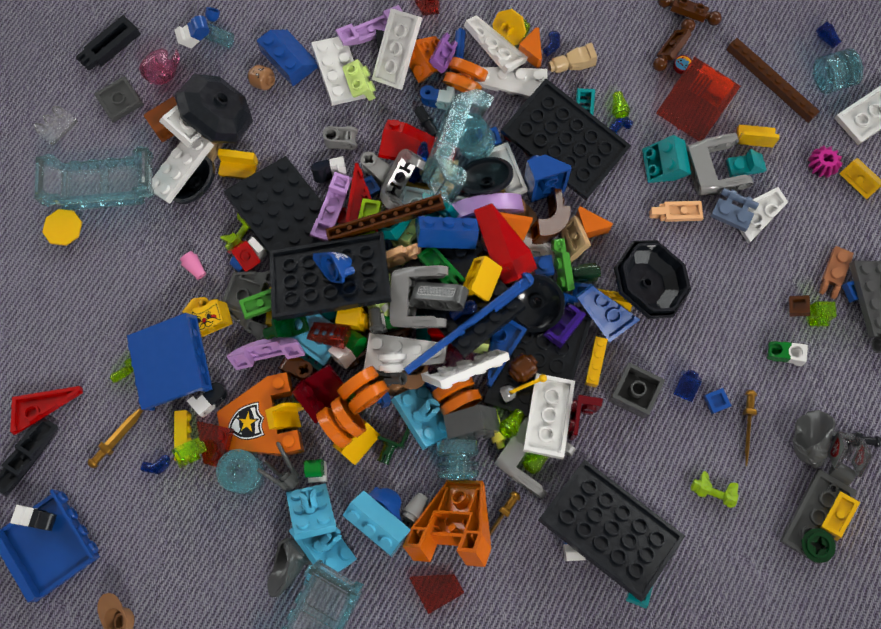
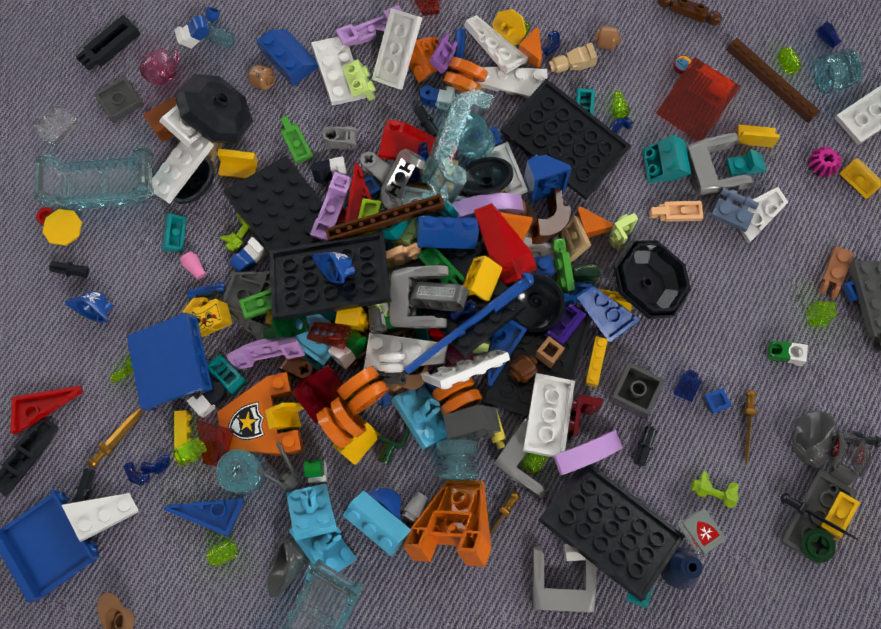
(33, 518): leg -> none
(42, 214): none -> red tile
(69, 269): none -> black axle
(85, 485): none -> black axle
(91, 305): none -> blue hat
(98, 514): none -> white wing
(134, 476): none -> clear blue arm
(173, 233): none -> teal slope
(206, 291): none -> blue axle
(215, 515): none -> blue wing
(222, 552): none -> clear neon green brick
(235, 382): none -> teal slope
(245, 255): red bracket -> none
(295, 141): none -> bright green hinge
(436, 590): clear red wing -> none
(509, 392): hinge -> none
(510, 426): clear neon green cone -> none
(549, 352): none -> medium nougat brick
(562, 599): none -> light grey connector
(588, 452): none -> lavender slope
(607, 37): none -> medium nougat head
(621, 229): none -> yellowish green bracket
(645, 446): none -> black axle
(674, 45): reddish brown plate -> none
(682, 569): none -> dark blue cone
(701, 531): none -> piece
(789, 60): none -> clear neon green brick
(799, 305): reddish brown plate -> none
(802, 508): none -> black sword

